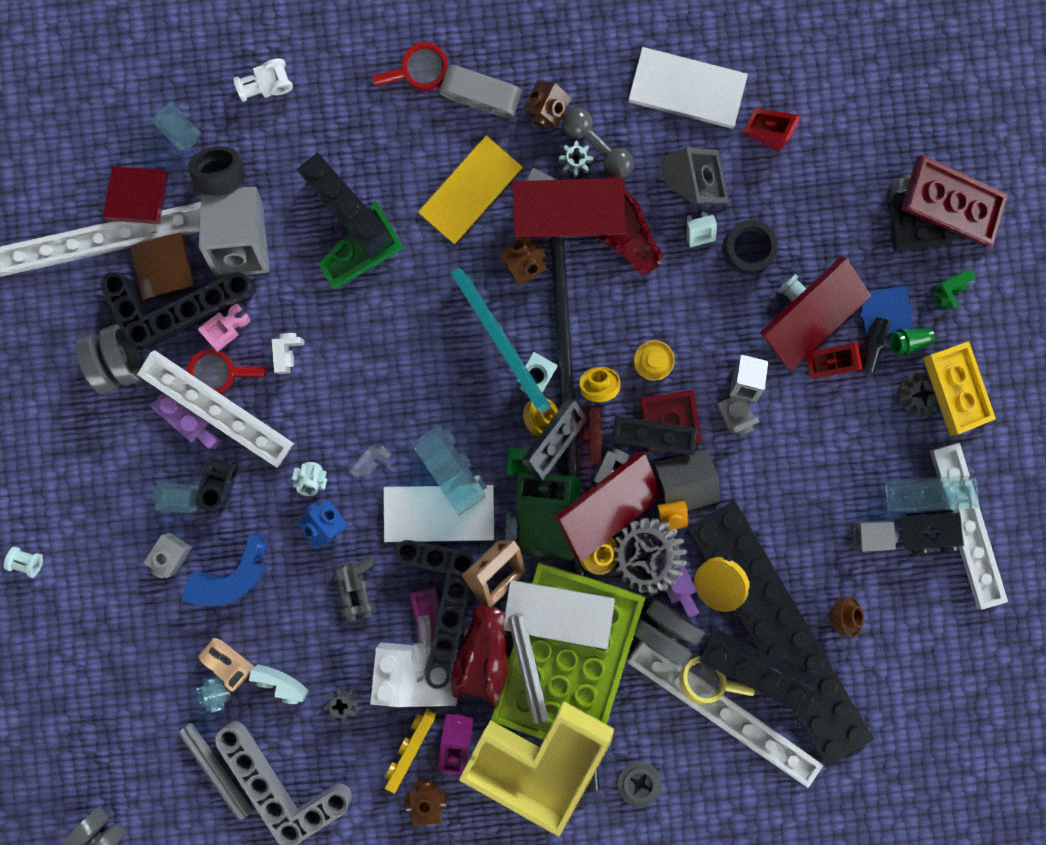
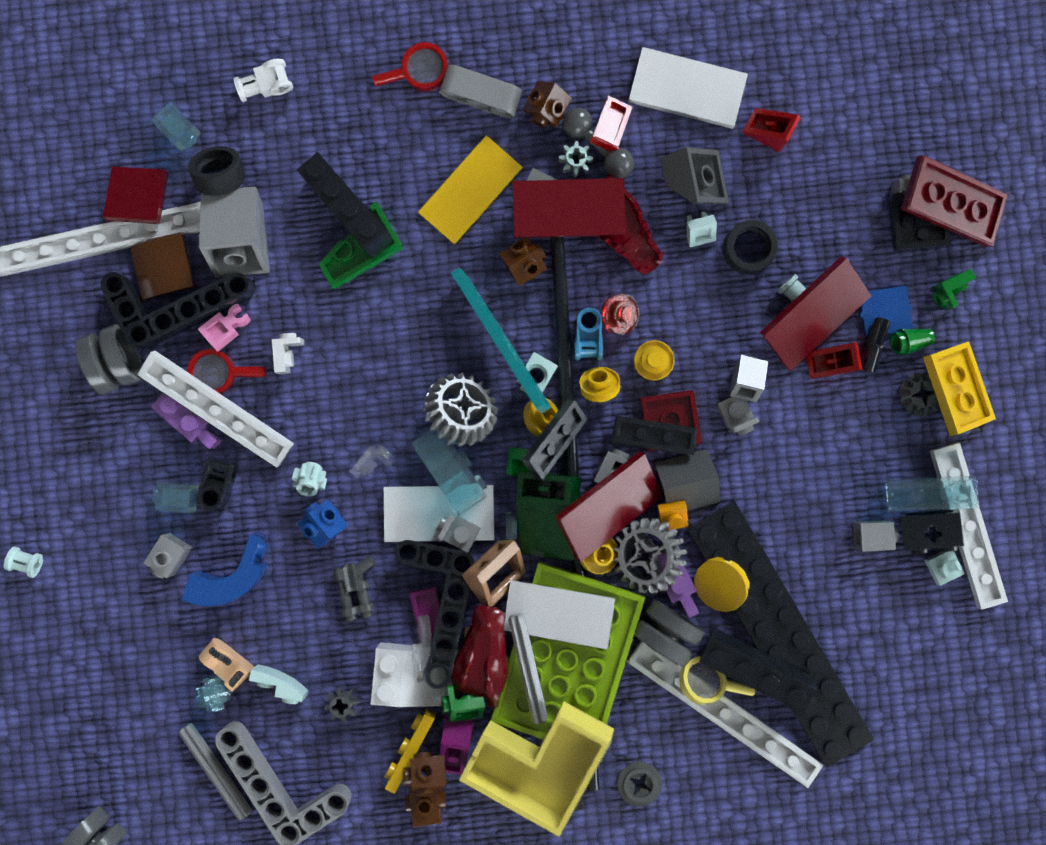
(433, 768): none -> reddish brown brick
(452, 415): none -> light grey gear
(457, 531): none -> light grey bracket
(463, 709): none -> green bracket
(588, 337): none -> dark azure piece
(592, 435): clear red plate -> none
(611, 124): none -> tile
(620, 314): none -> clear red plate
(847, 616): reddish brown plate -> none
(944, 567): none -> light aqua tile

